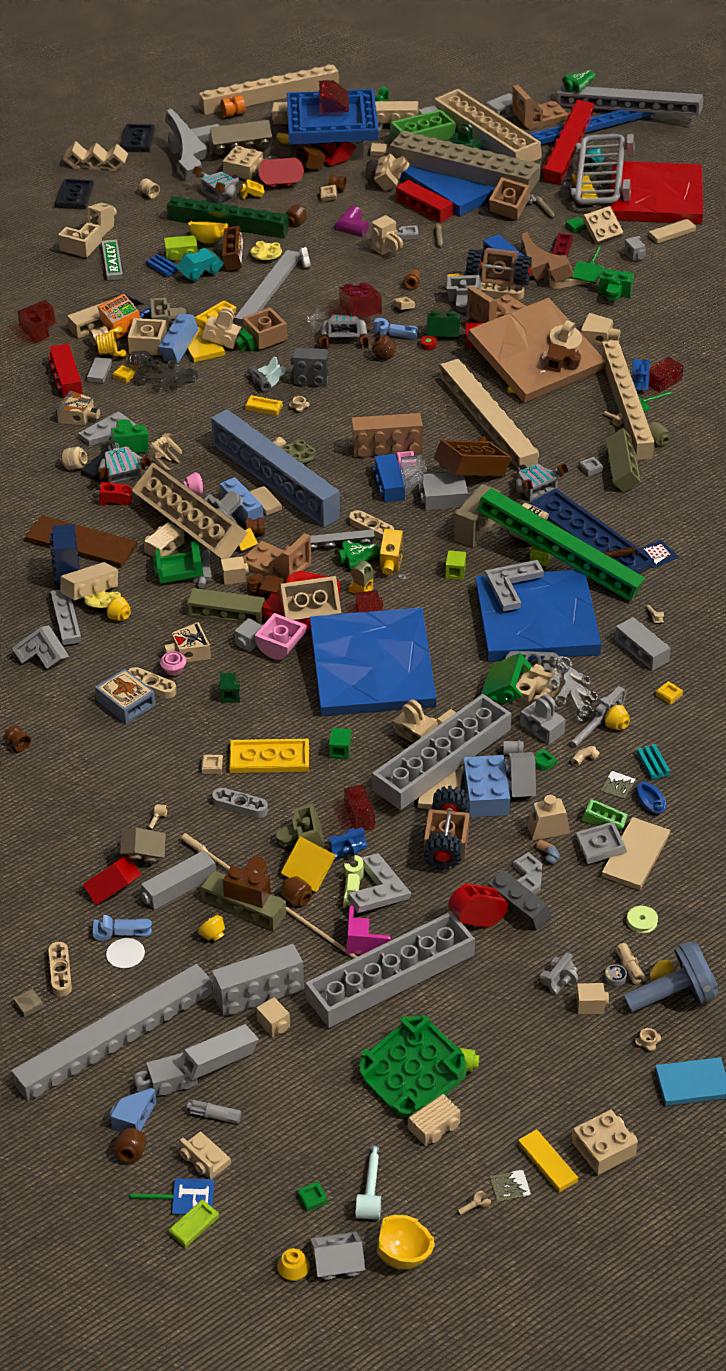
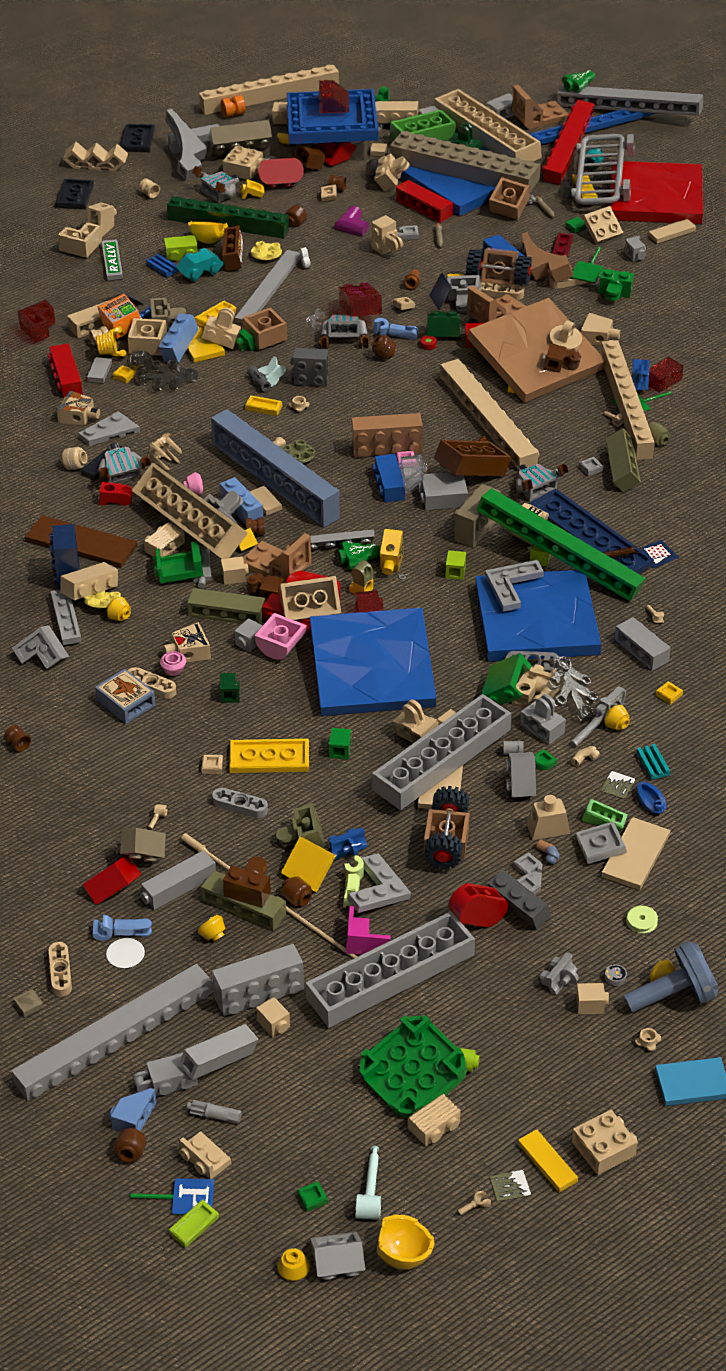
(130, 436): green brick -> none
(359, 808): clear red brick -> none
(361, 521): tan beam -> none
(440, 291): none -> dark blue sticker
(486, 785): medium blue brick -> none
(630, 963): tan pin -> none

